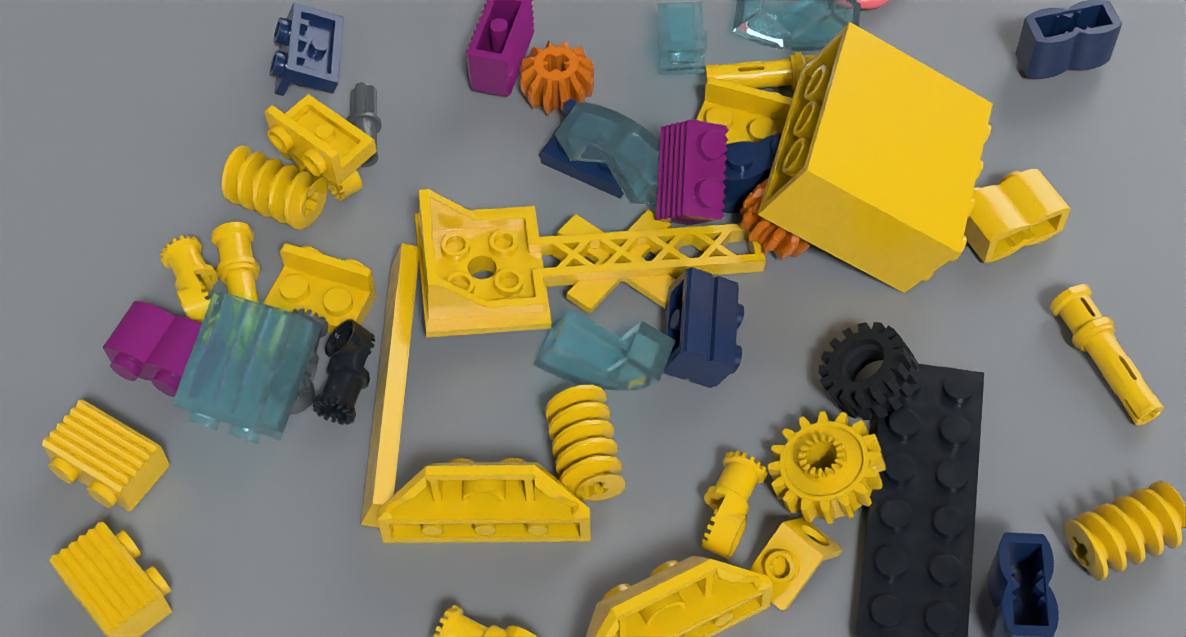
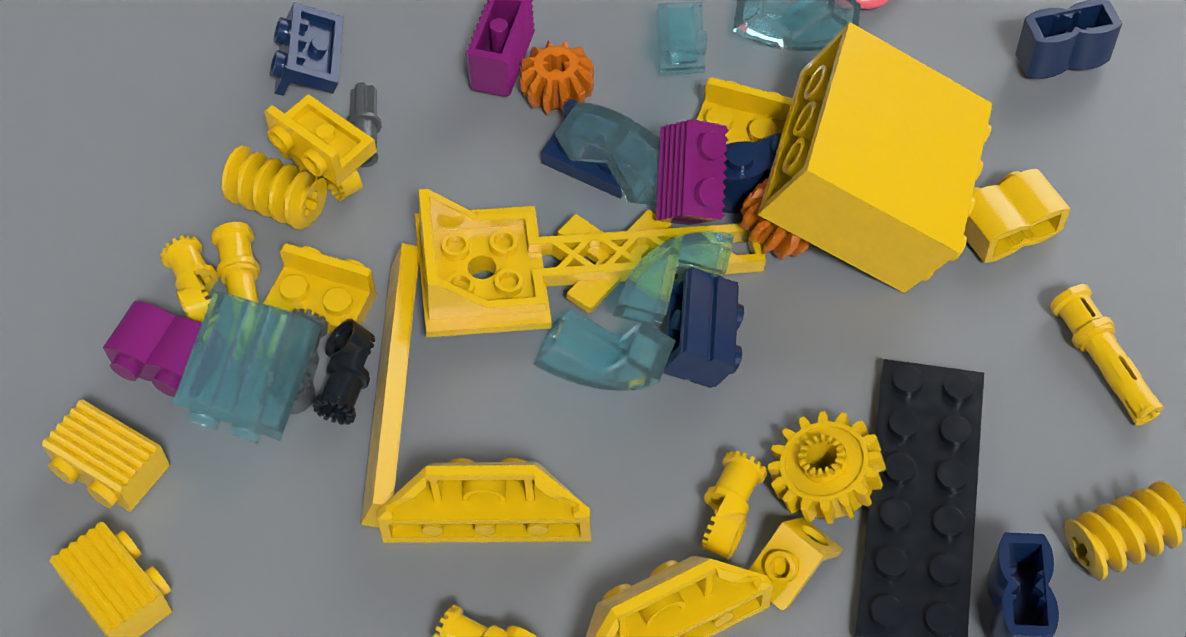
(584, 443): yellow piece -> none
(651, 281): none -> clear light blue brick
(762, 73): yellow pin -> none
(882, 387): black tyre -> none

